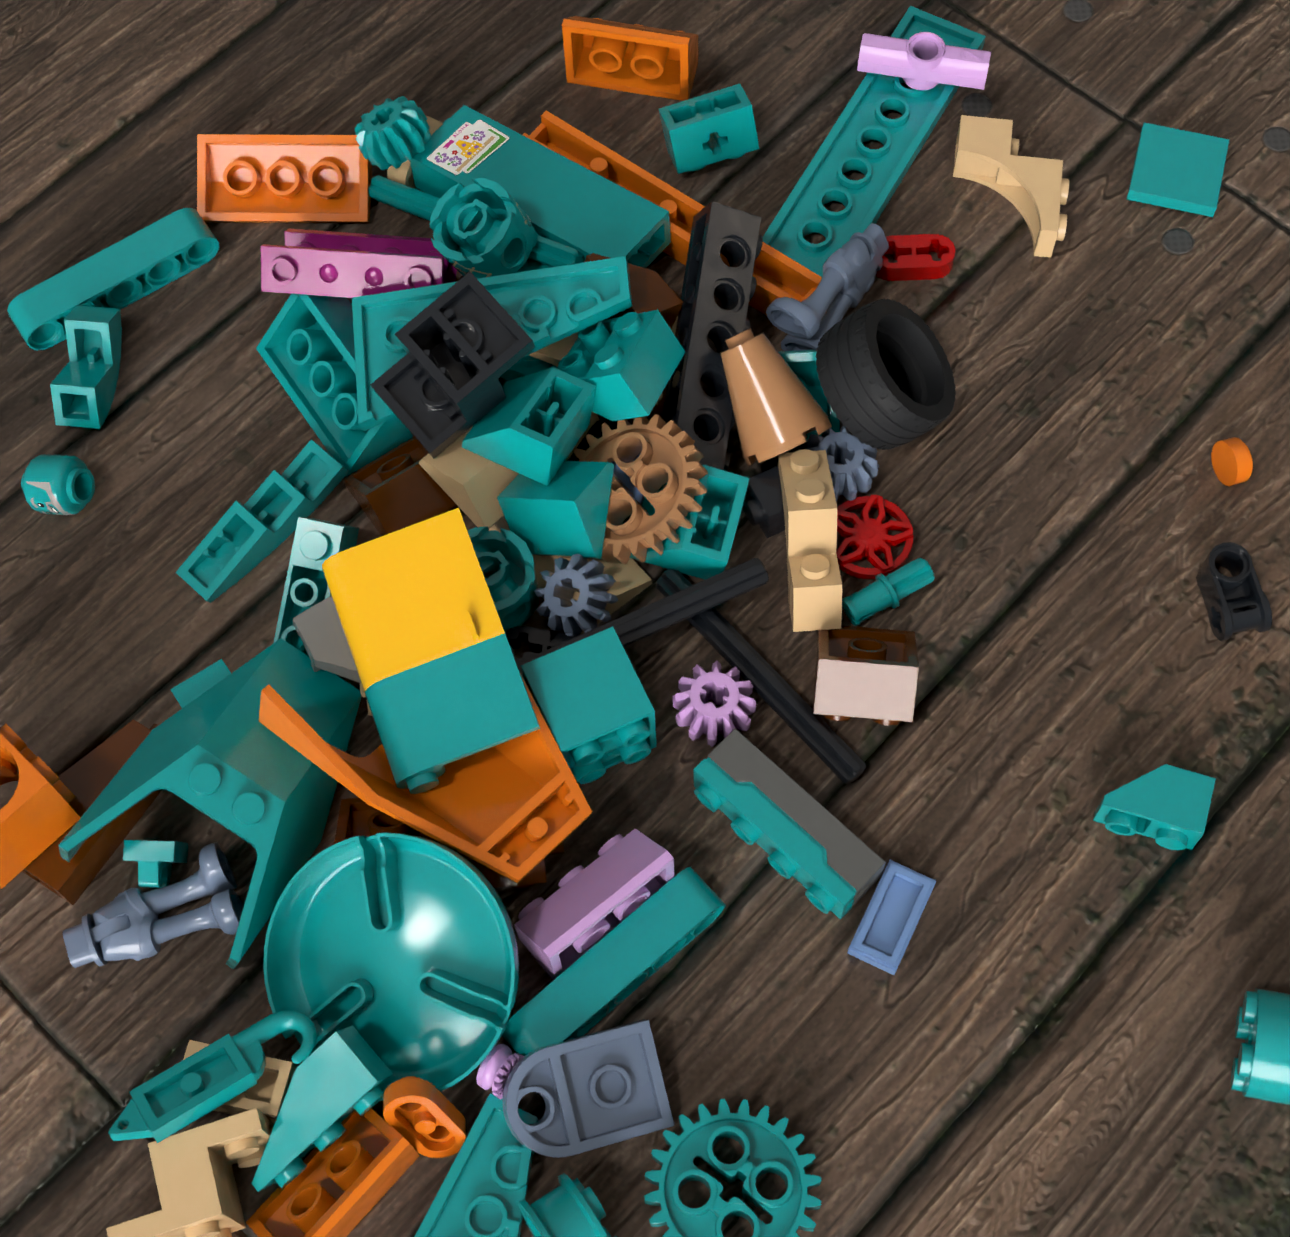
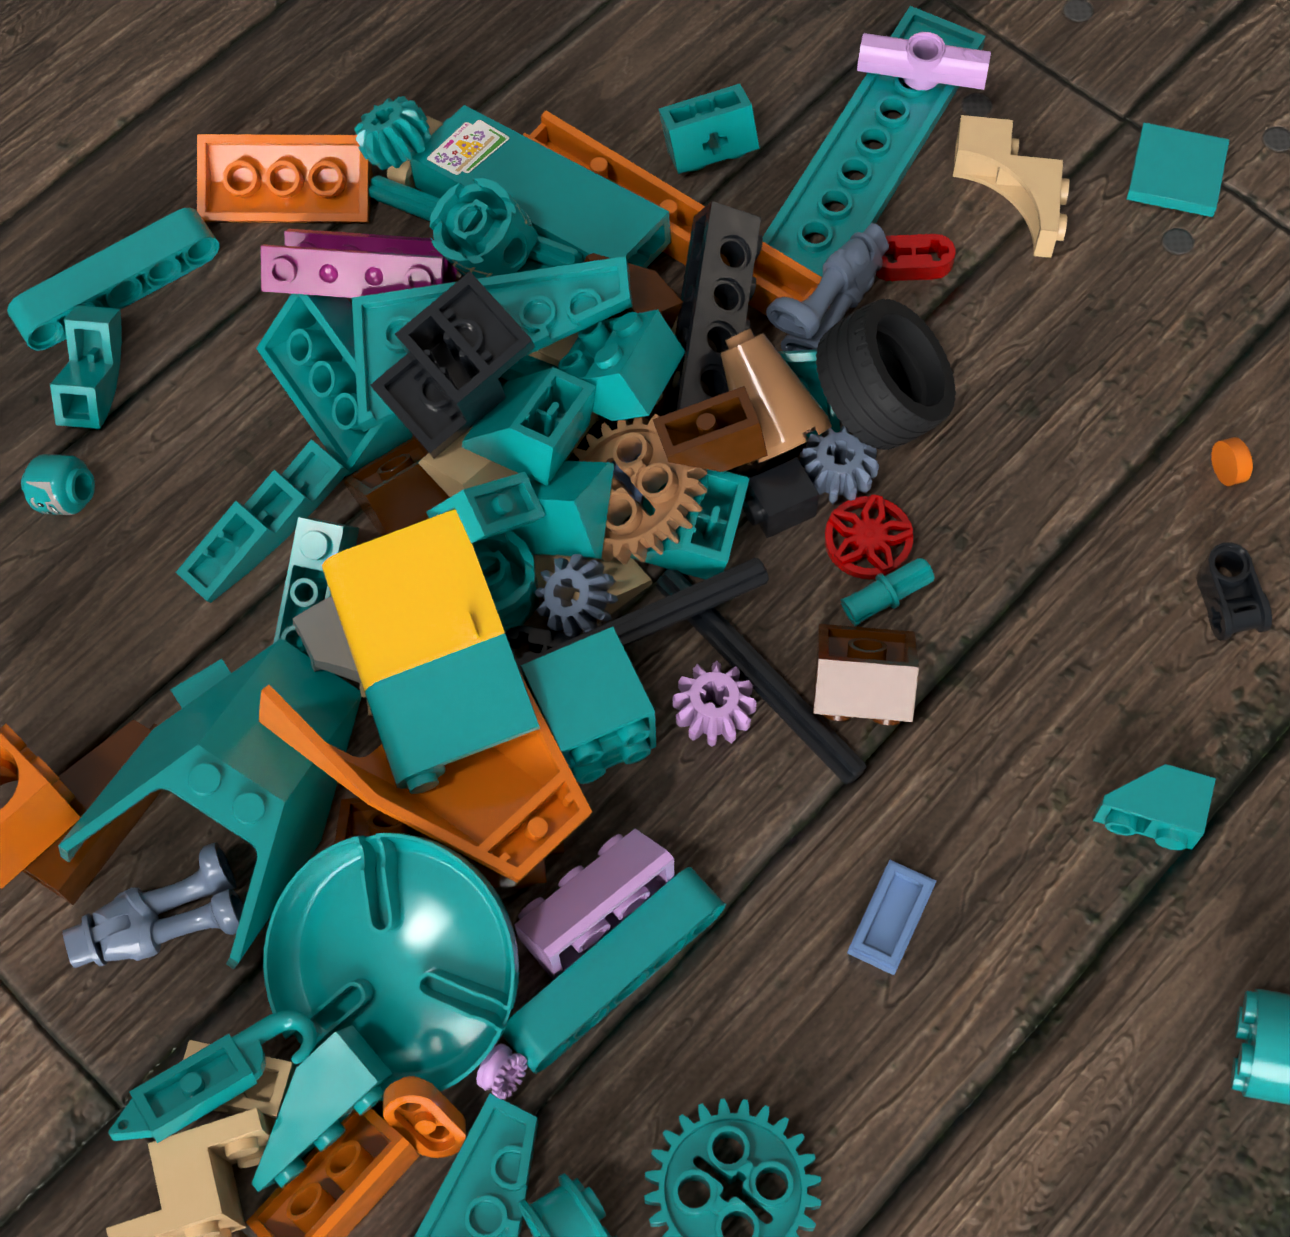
(154, 860): teal tile -> none
(494, 506): none -> teal panel
(593, 1091): sand blue tile -> none
(629, 57): orange slope -> none
(713, 433): none -> reddish brown slope
(787, 825): piece -> none
(811, 541): tan arch -> none

